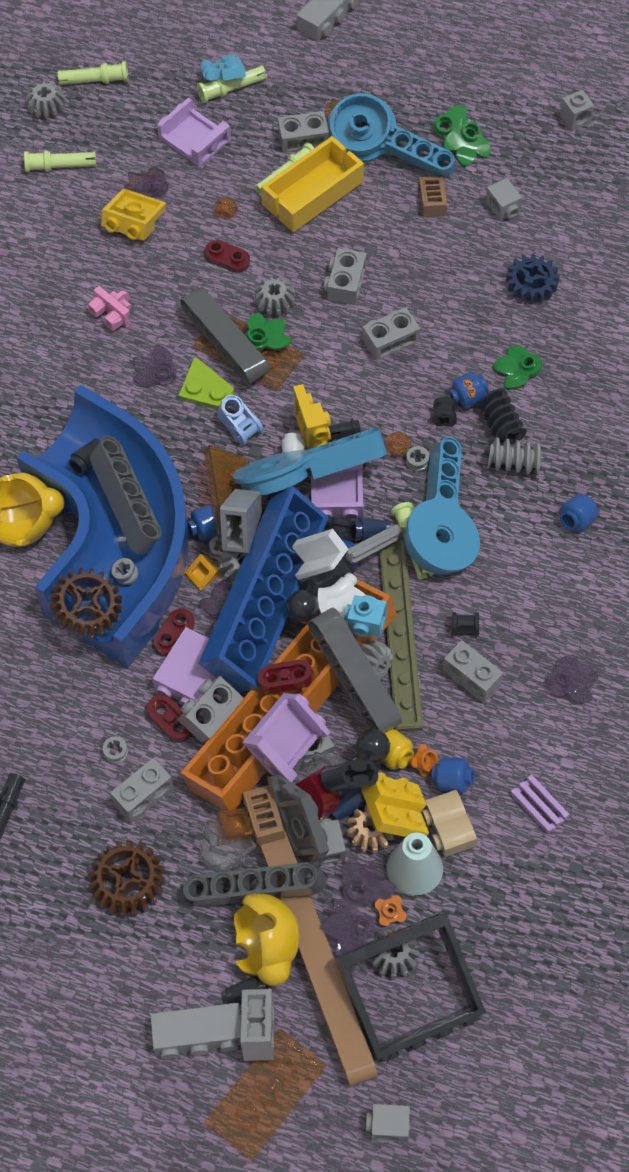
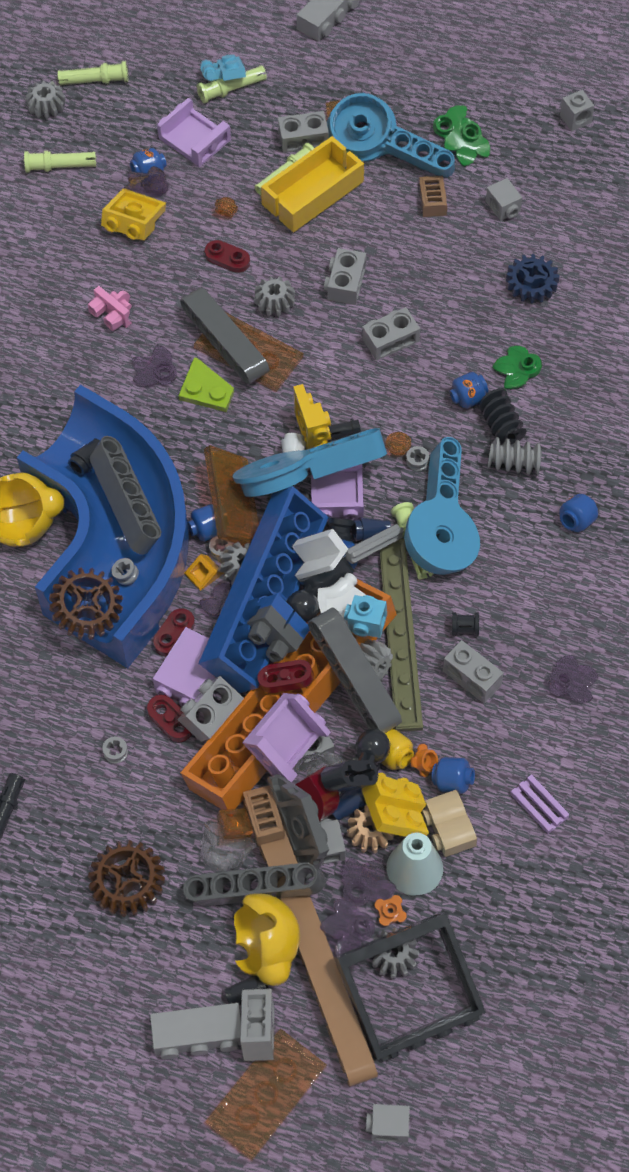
(142, 790): light grey brick -> none
(145, 159): none -> blue head
(239, 421): light blue piece -> none
(240, 519): light grey slope -> none
(268, 332): green plate -> none
(277, 627): none -> dark grey hips
(445, 411): black wheel -> none

